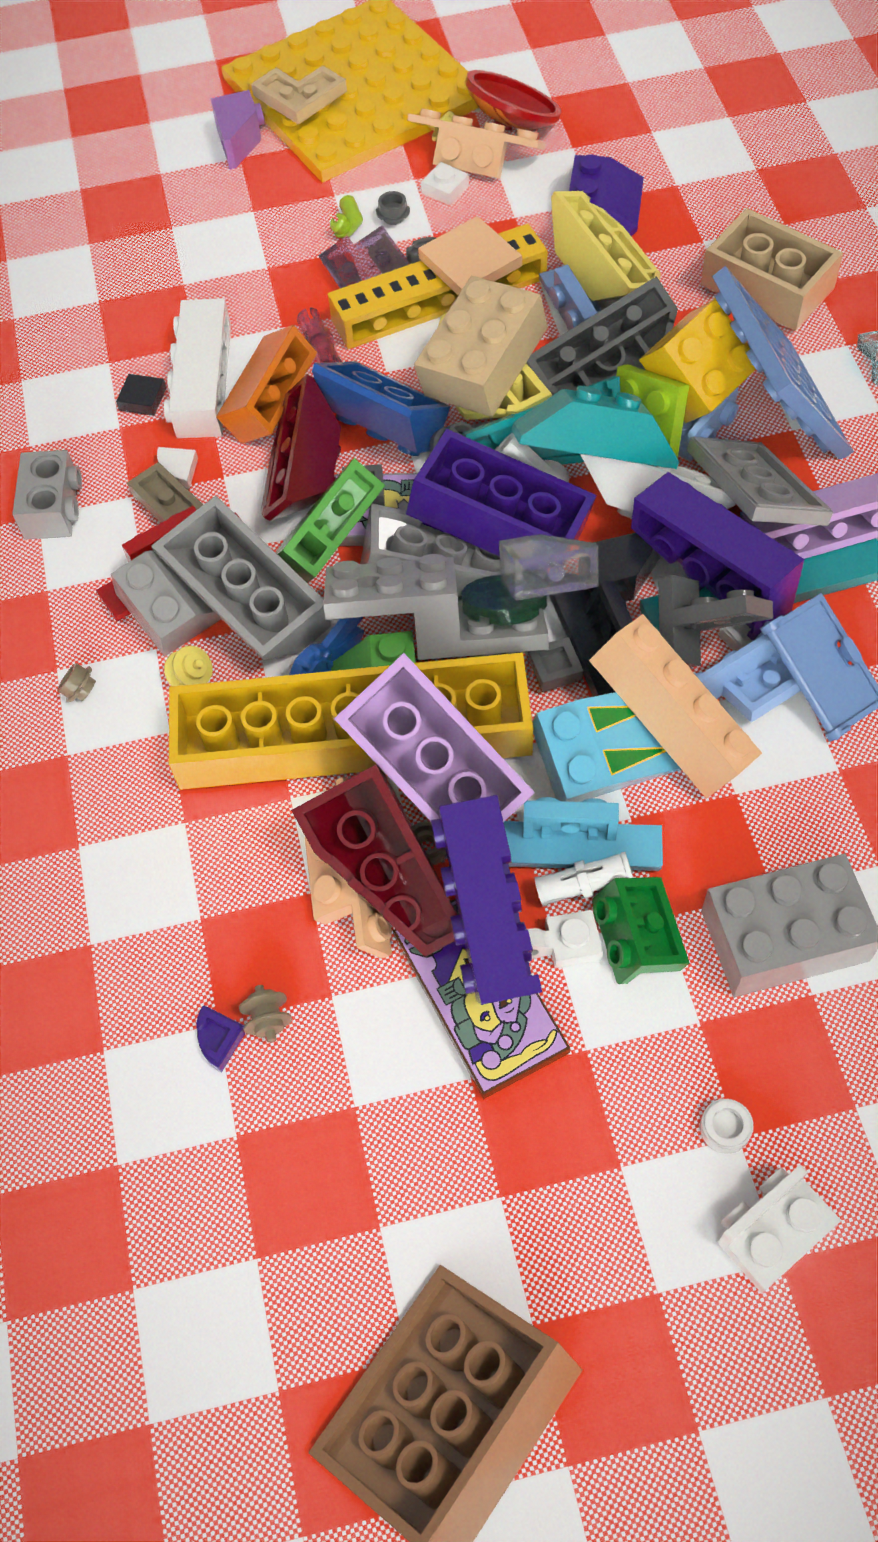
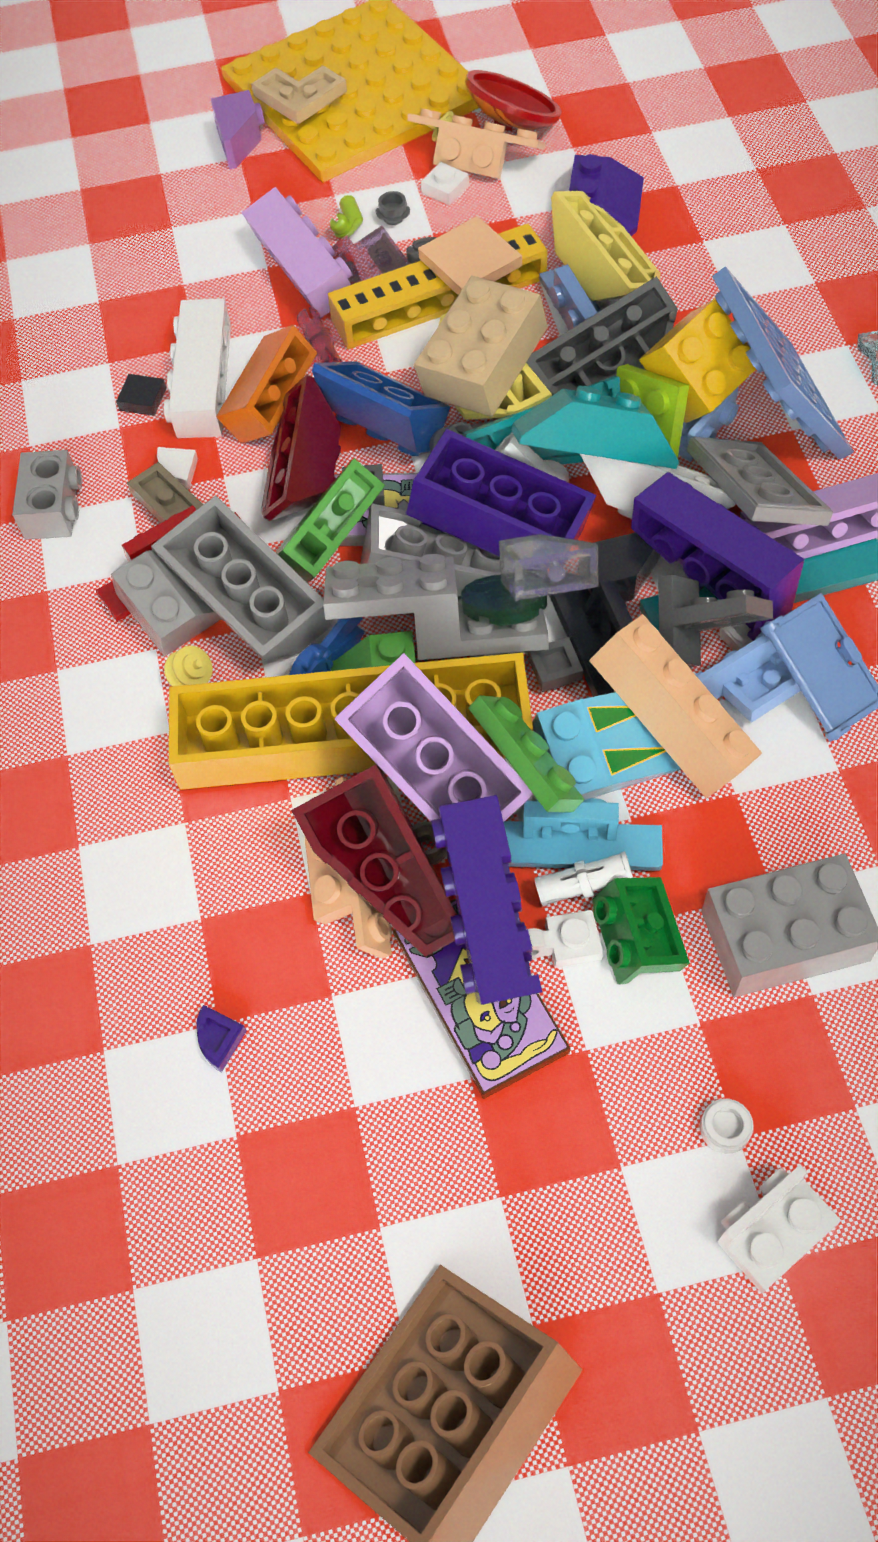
(76, 683): dark tan plate -> none
(265, 1013): dark tan wheel -> none
(296, 249): none -> lavender brick
(527, 753): none -> bright green plate
(776, 265): tan brick -> none

